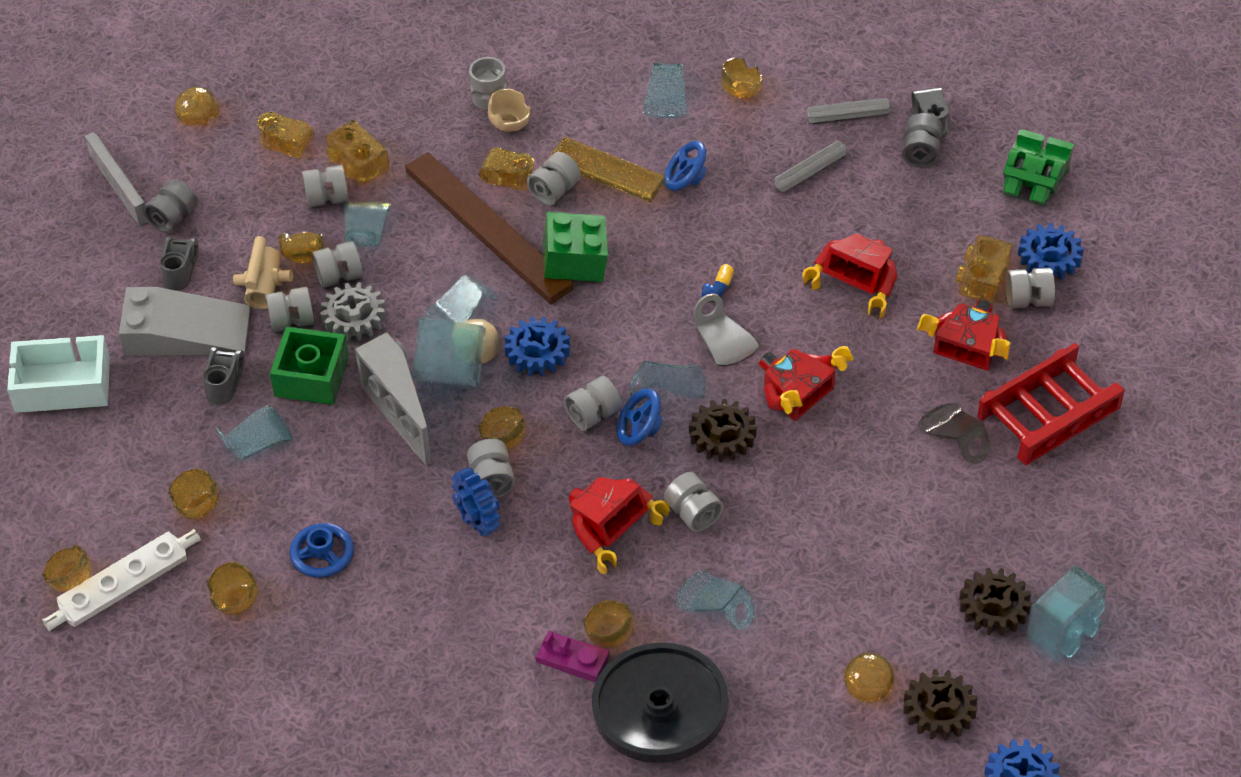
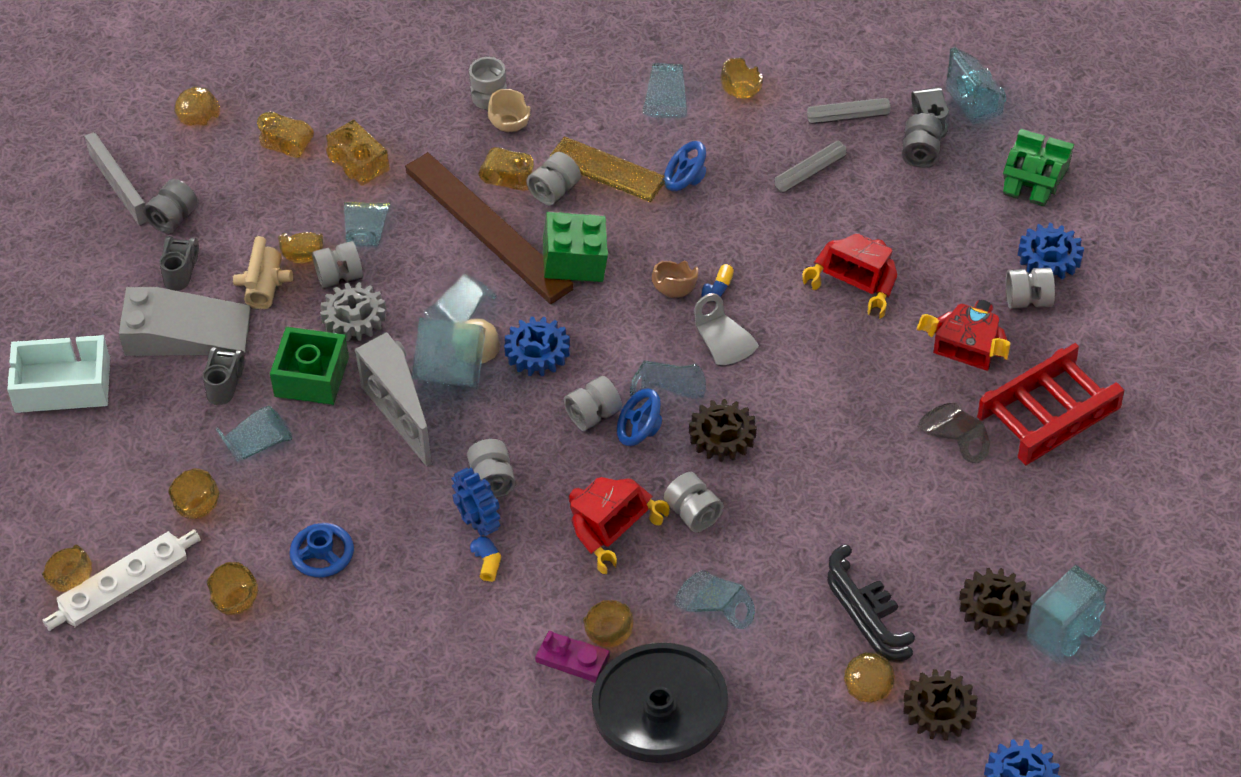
(279, 311): light grey wheel -> none
(315, 189): light grey wheel -> none
(486, 549): none -> arm
(503, 424): clear yellow hair -> none
(674, 279): none -> medium nougat hair
(800, 379): red torso -> none
(867, 607): none -> black piece
(973, 87): none -> clear light blue slope
(984, 268): clear yellow brick -> none

